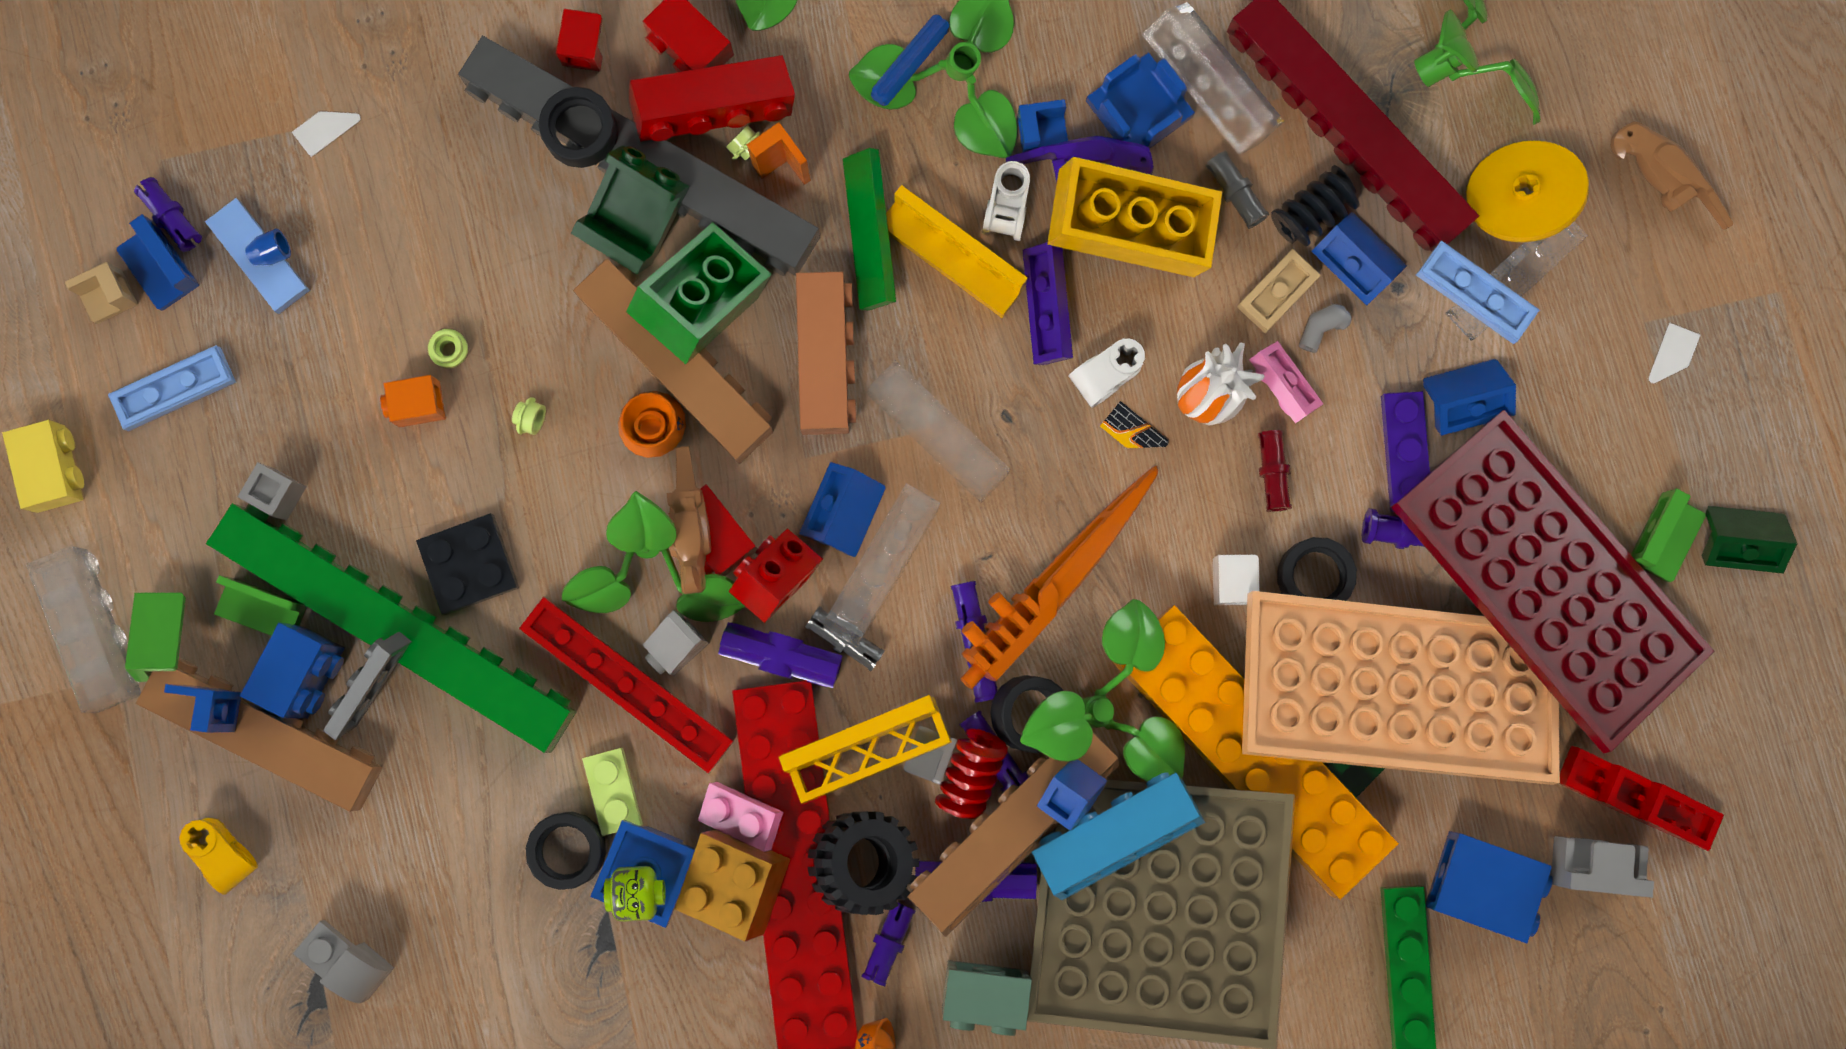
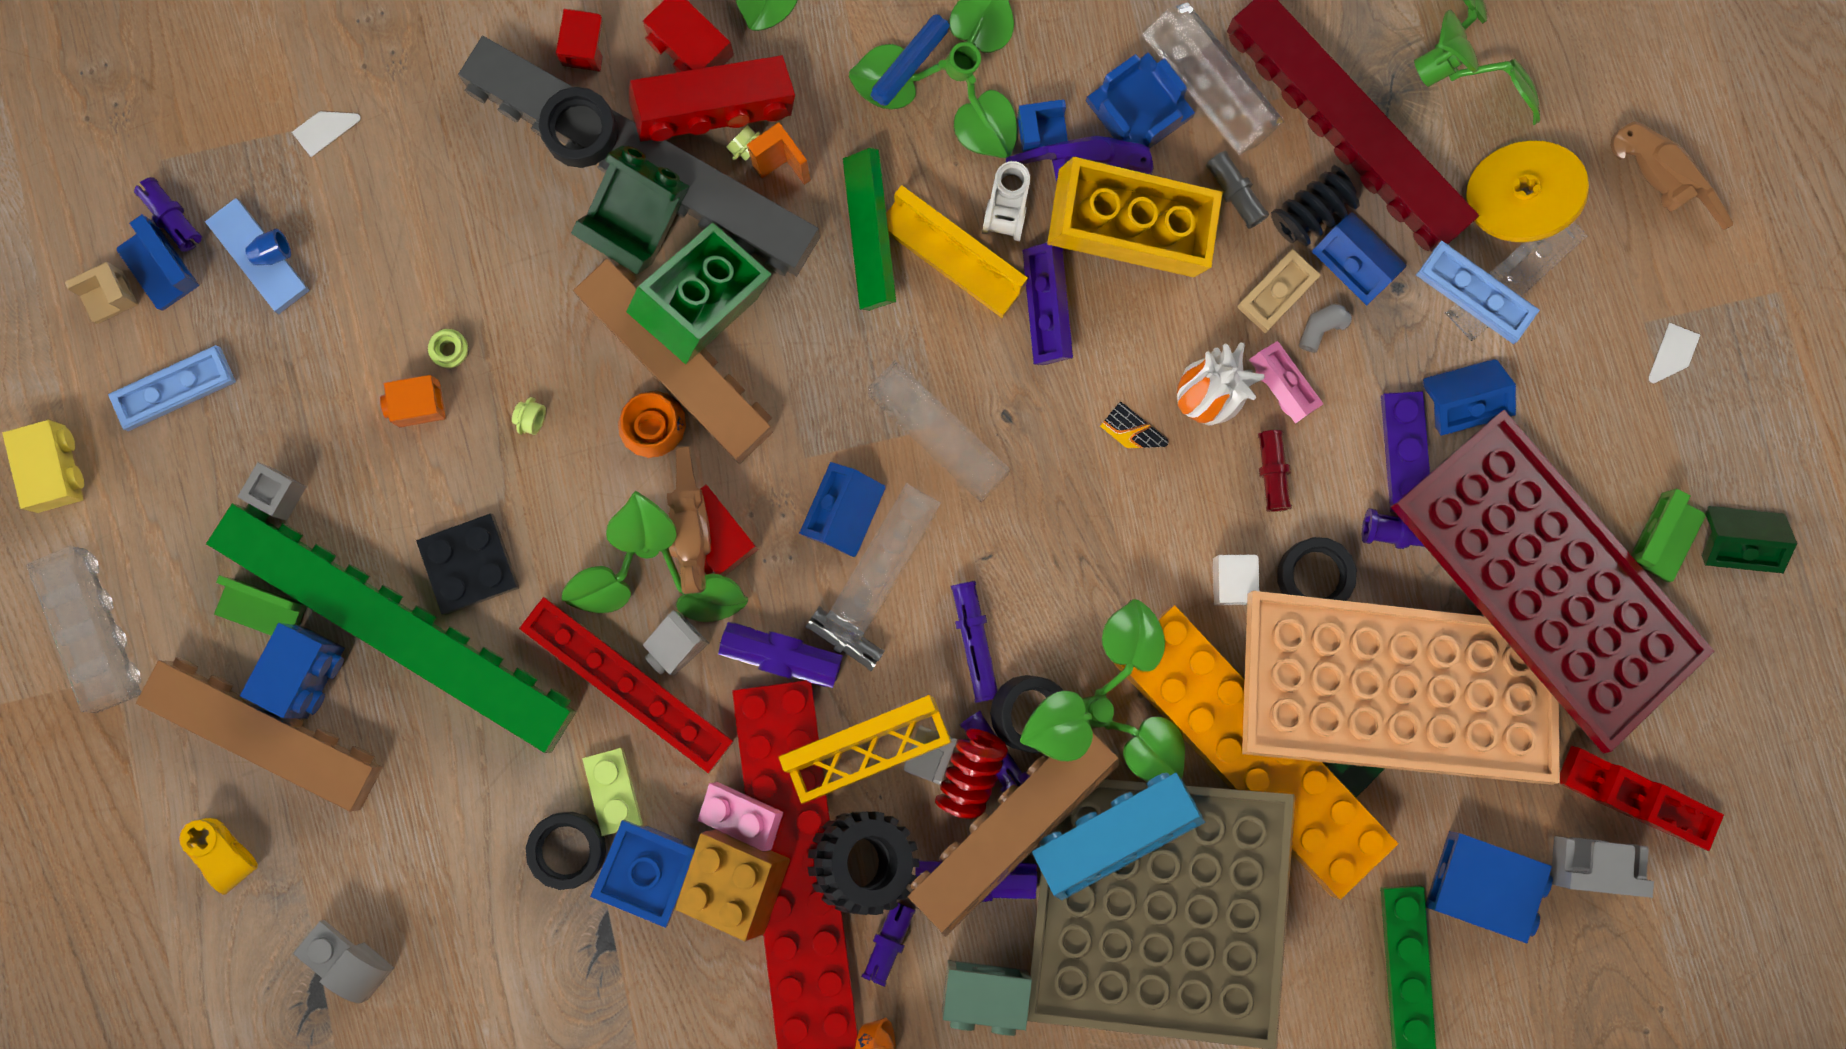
(154, 634): bright green panel -> none
(213, 709): blue panel -> none
(366, 684): dark grey plate -> none
(633, 893): lime head -> none
(774, 574): red brick -> none
(823, 353): nougat brick -> none
(1045, 595): orange piece -> none
(1072, 793): blue panel -> none
(1102, 374): white piece -> none

